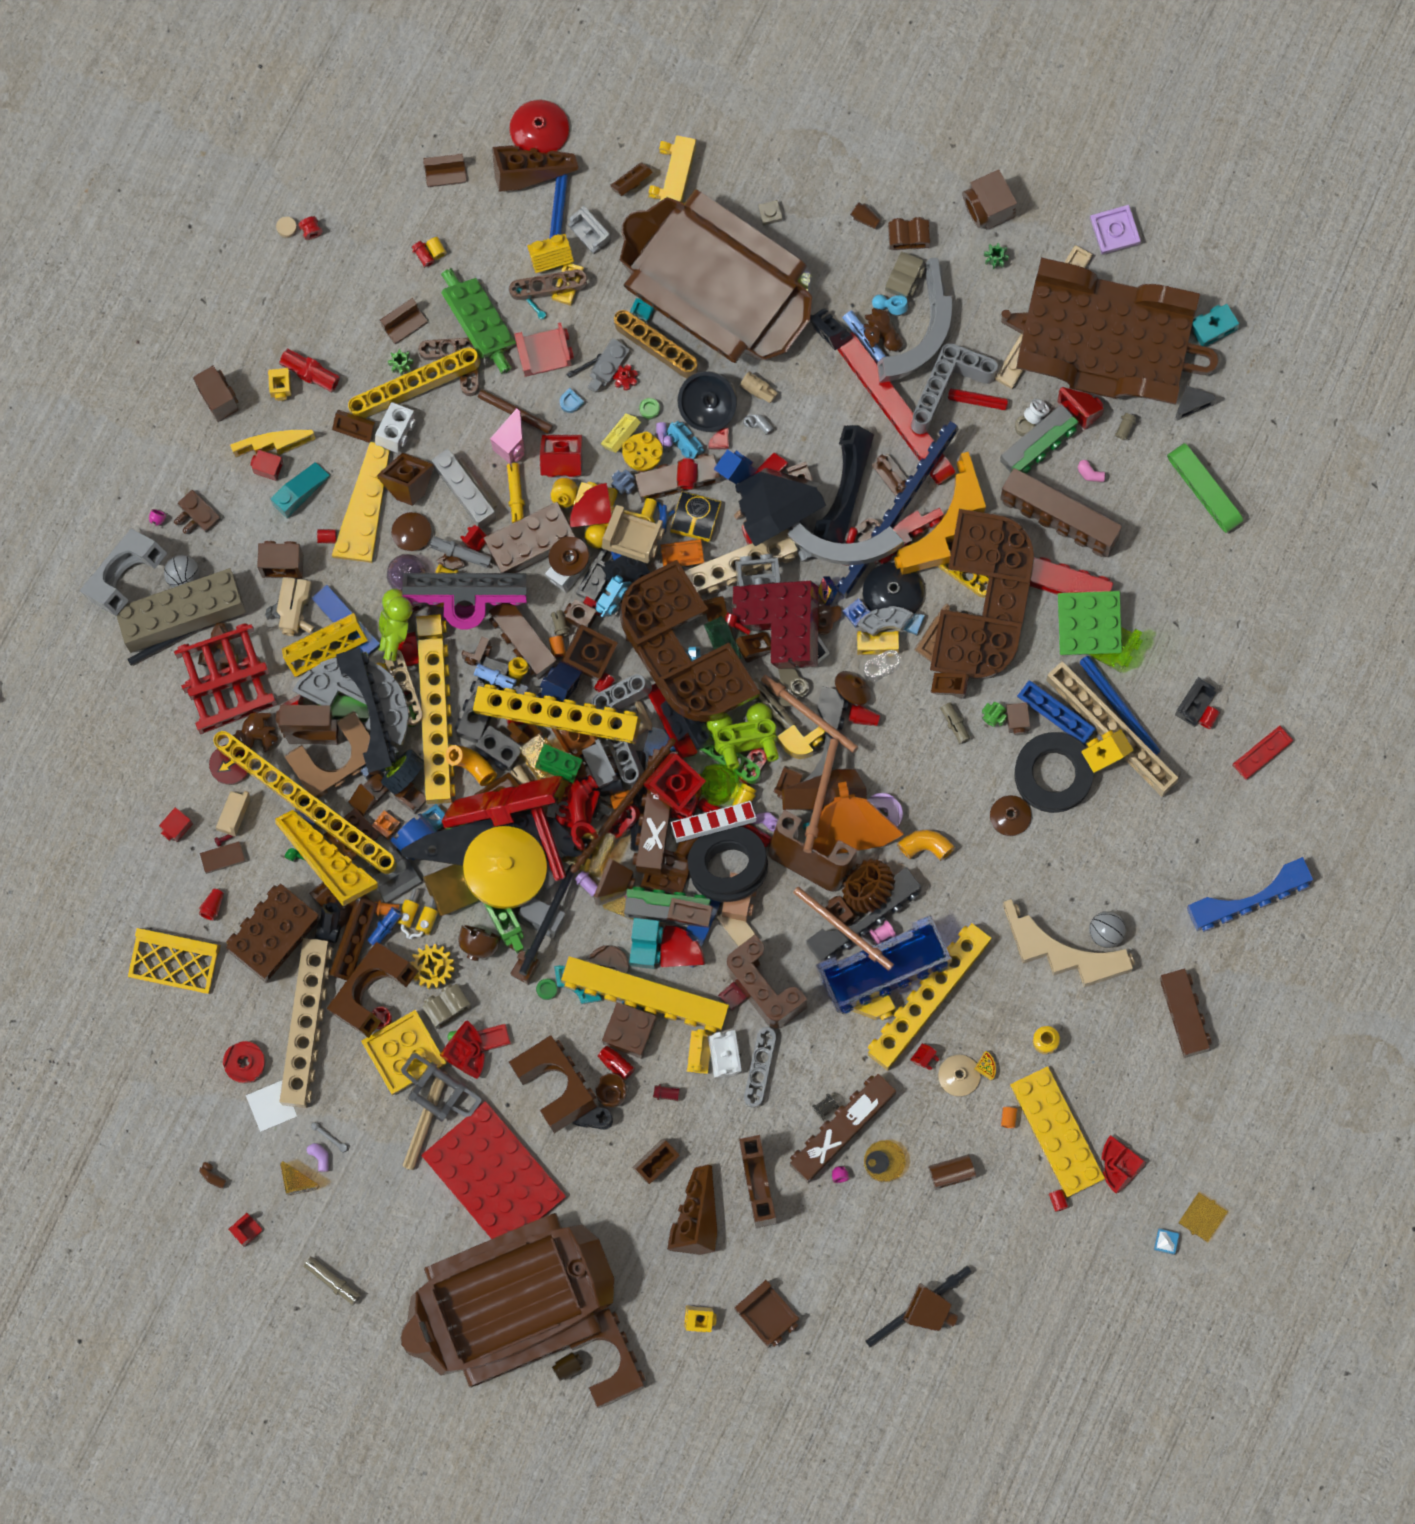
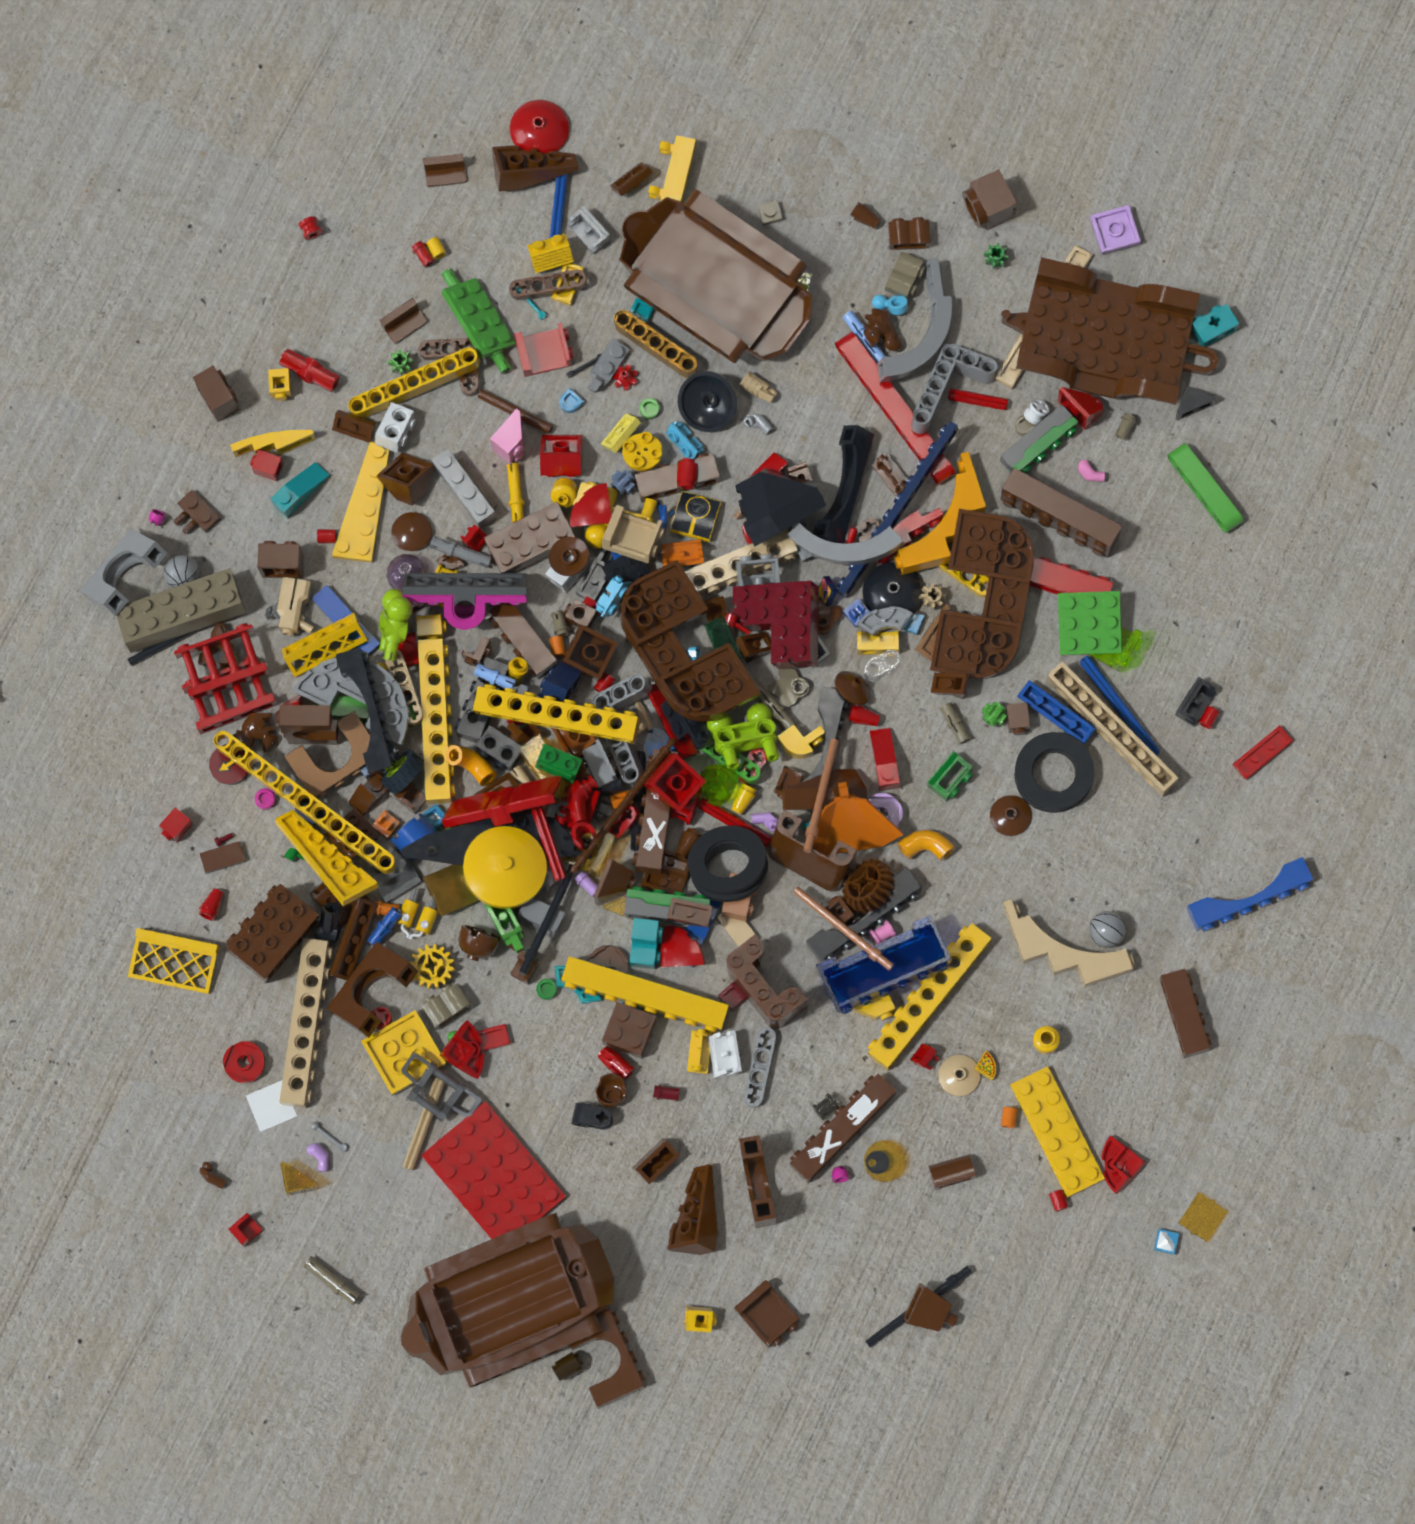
(233, 813): tan panel -> none
(265, 799): none -> dark pink tile
(286, 227): tan tile -> none
(549, 1057): reddish brown arch -> none
(661, 434): lavender arm -> none
(713, 821): tile -> none
(720, 440): tile -> none
(735, 466): blue slope -> none
(780, 690): nougat bar -> none
(830, 329): black hinge -> none
(884, 759): none -> red slope
(936, 592): none -> tan gear
(952, 790): none -> green window
(1106, 750): yellow brick -> none

